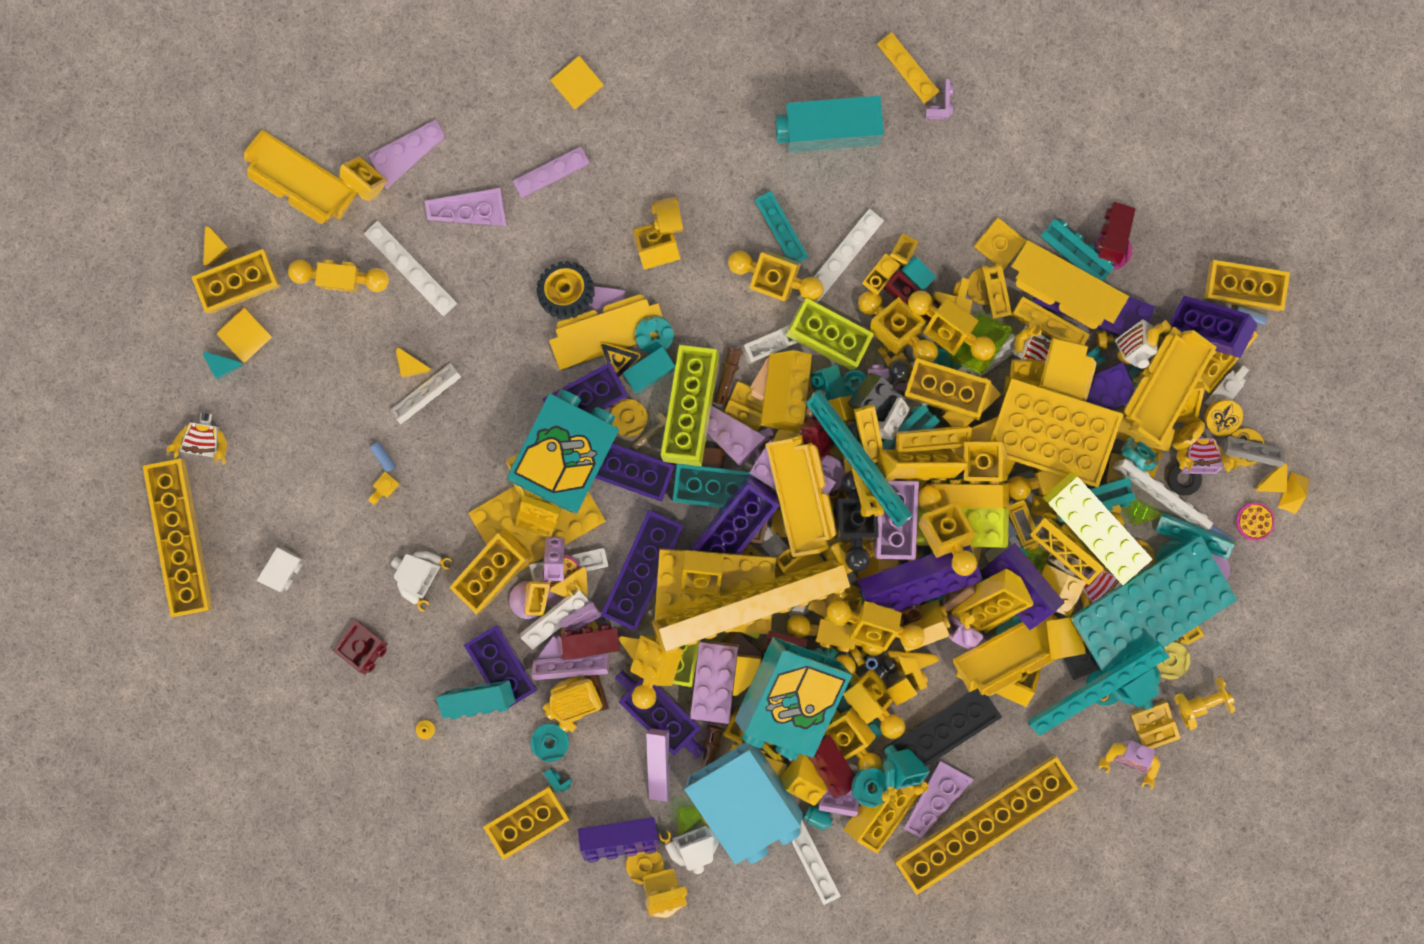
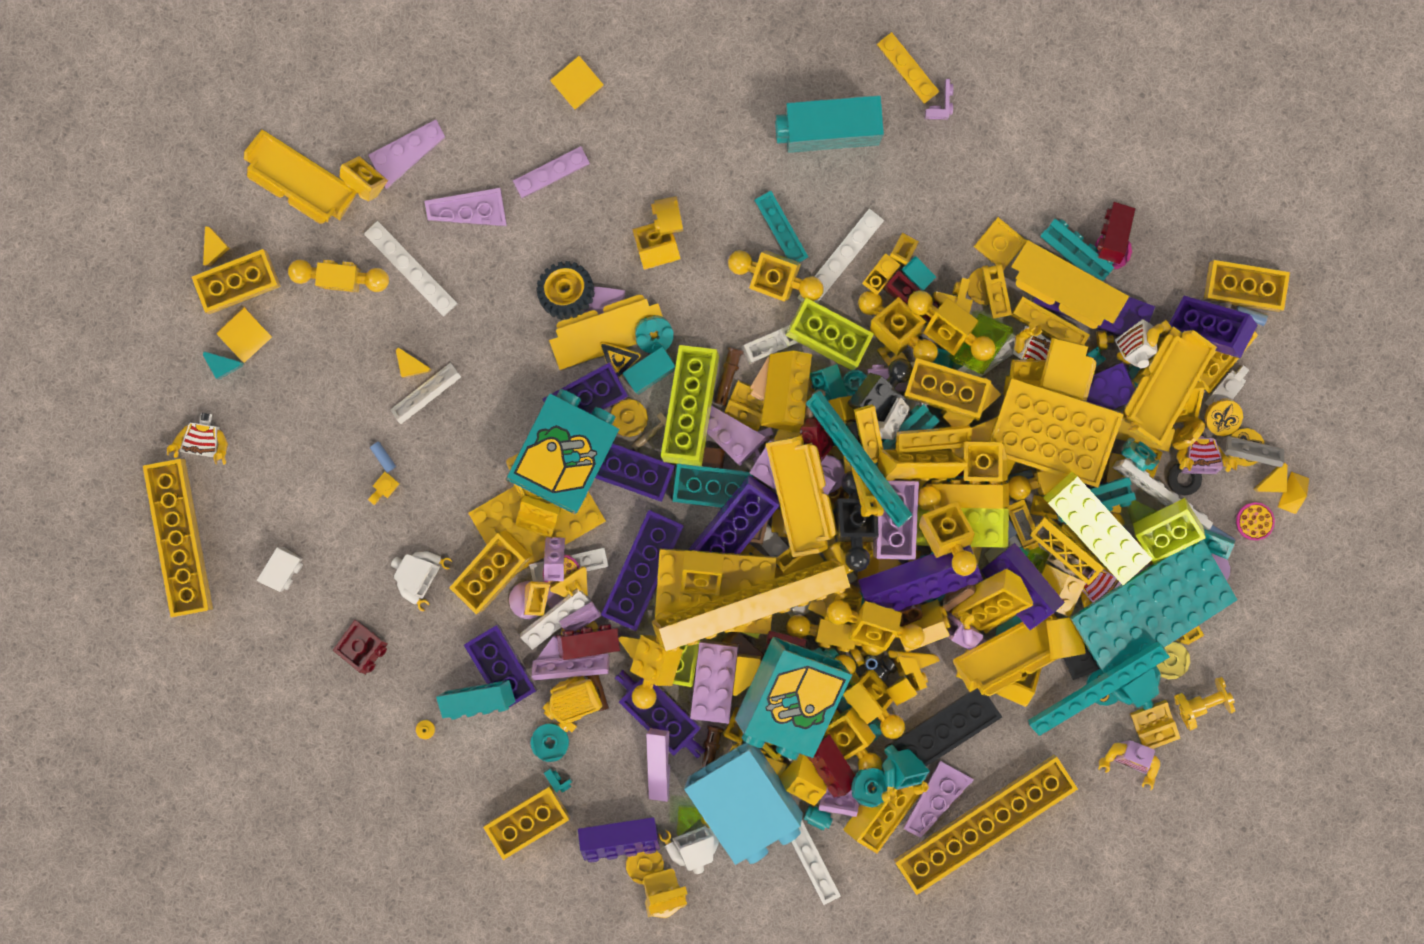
(1169, 530): none -> neon yellow brick

